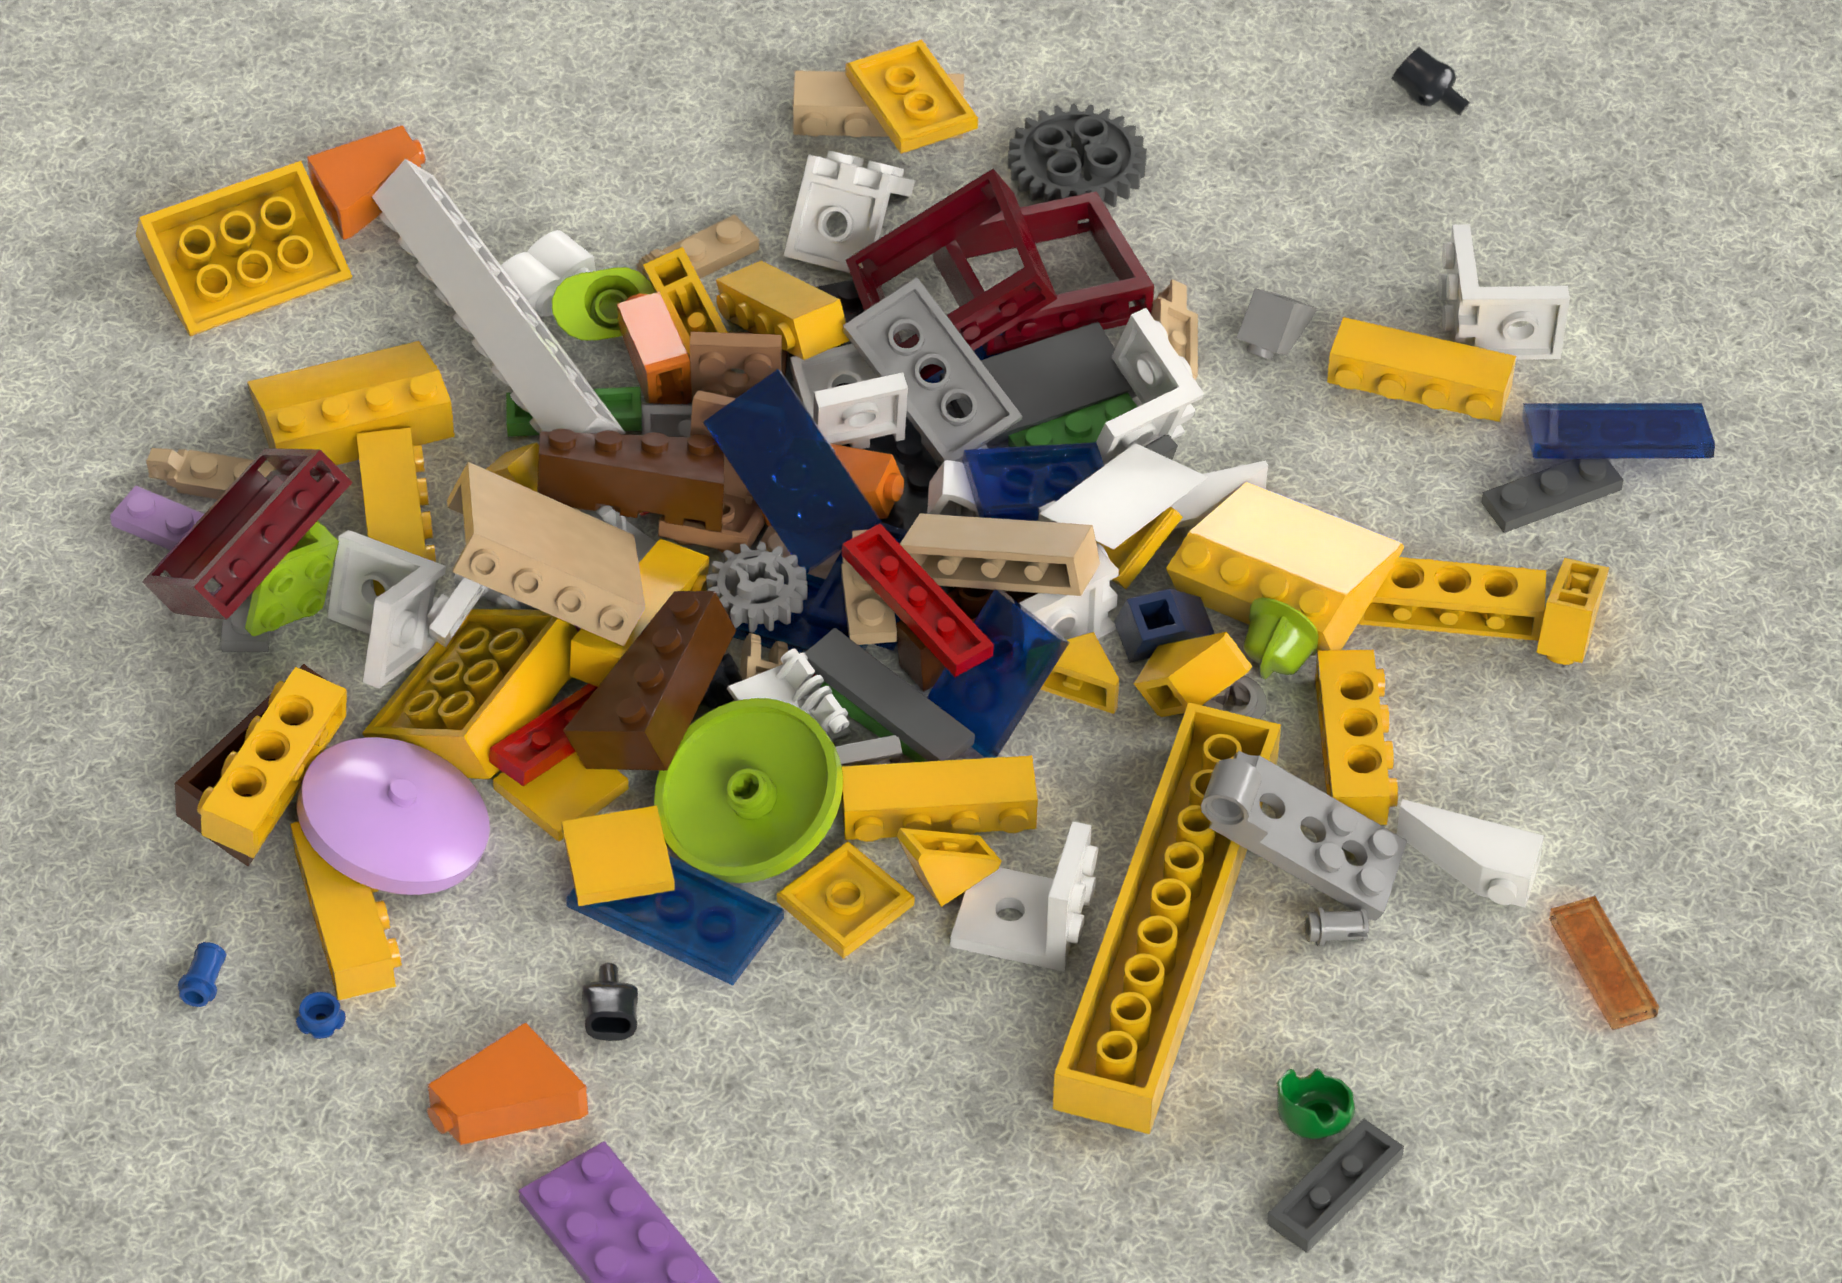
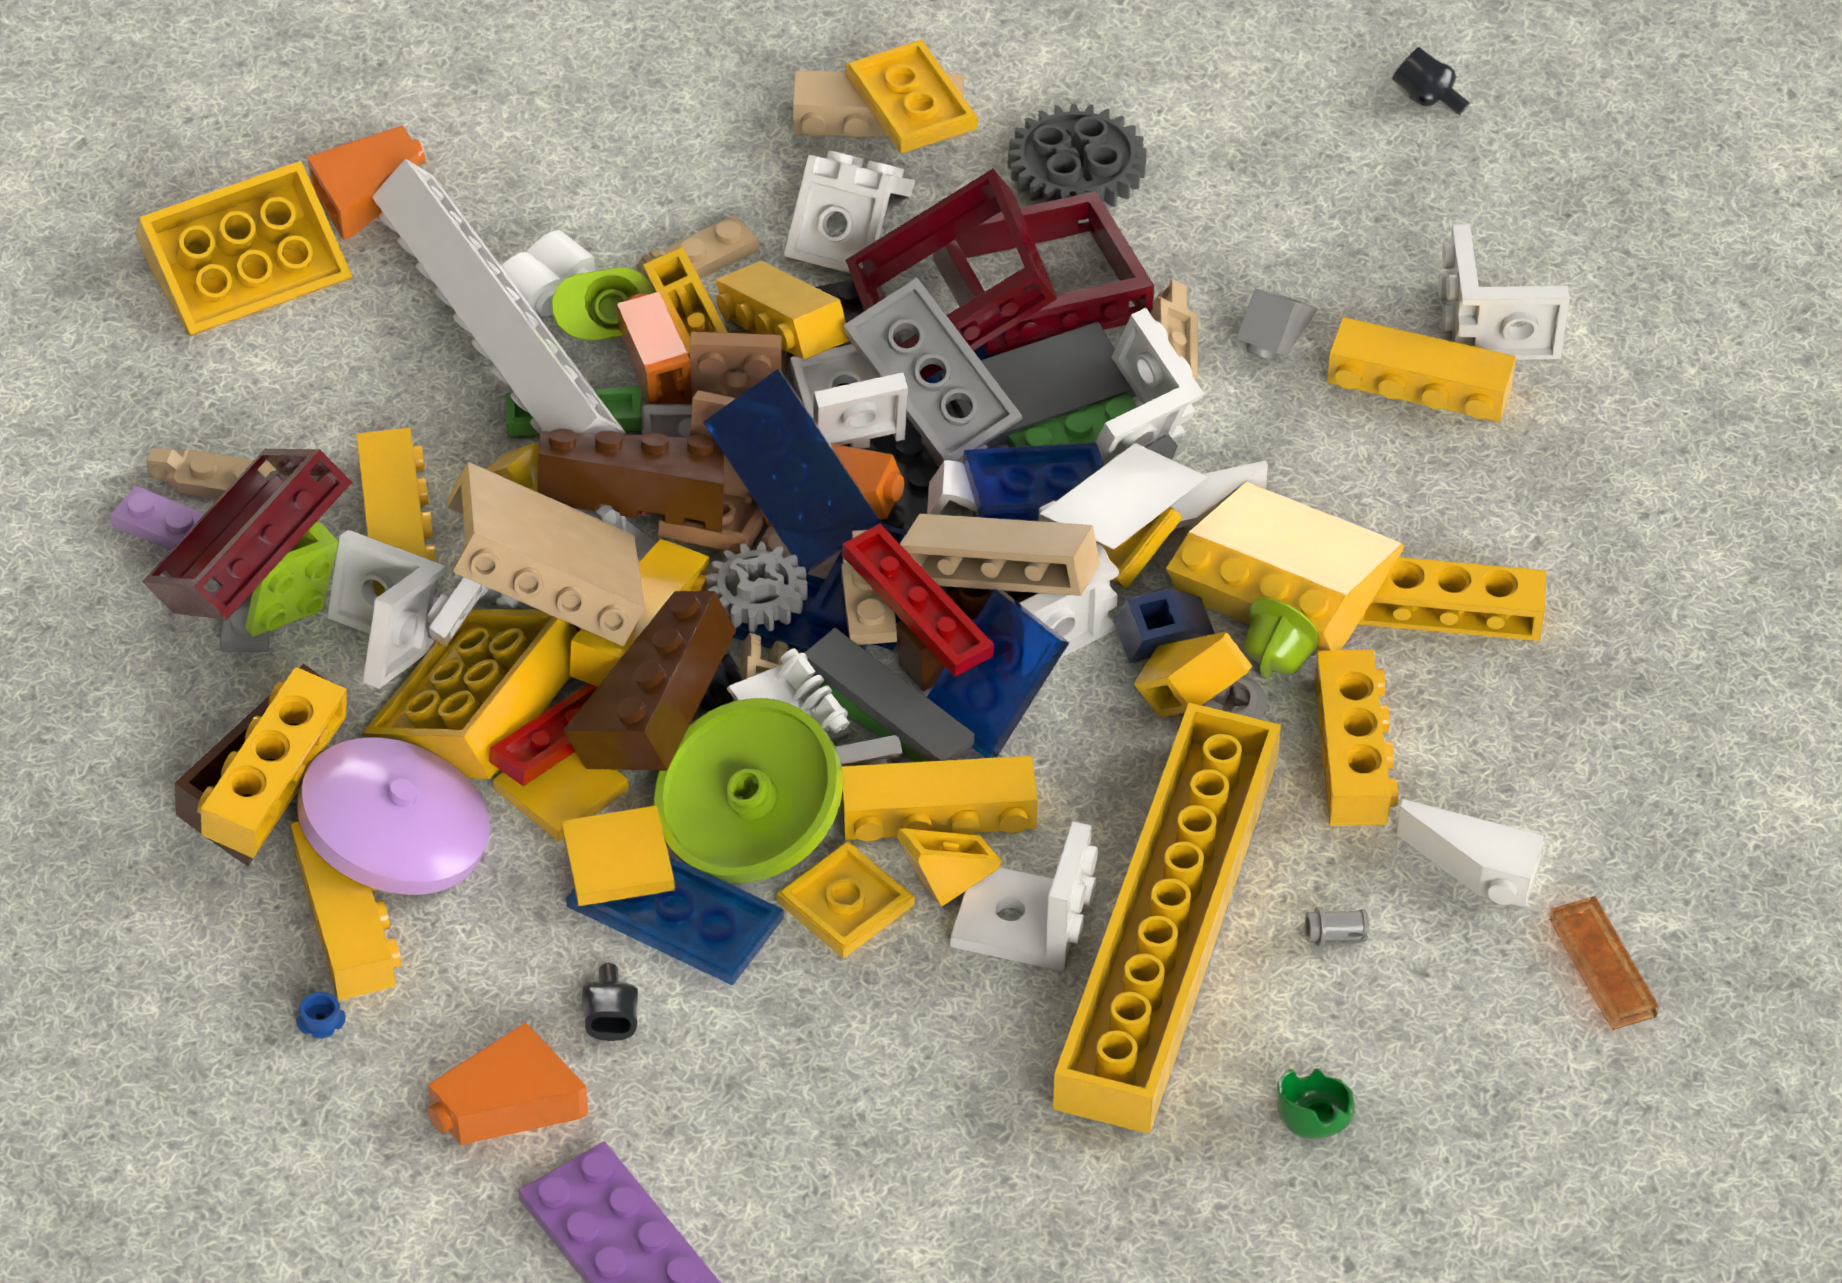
(198, 984): blue pin -> none
(354, 395): yellow slope -> none
(1085, 675): yellow slope -> none
(1235, 812): light grey hinge -> none
(1335, 1185): dark grey plate -> none
(1551, 492): dark grey plate -> none
(1571, 611): yellow slope -> none
(1618, 431): clear blue tile -> none

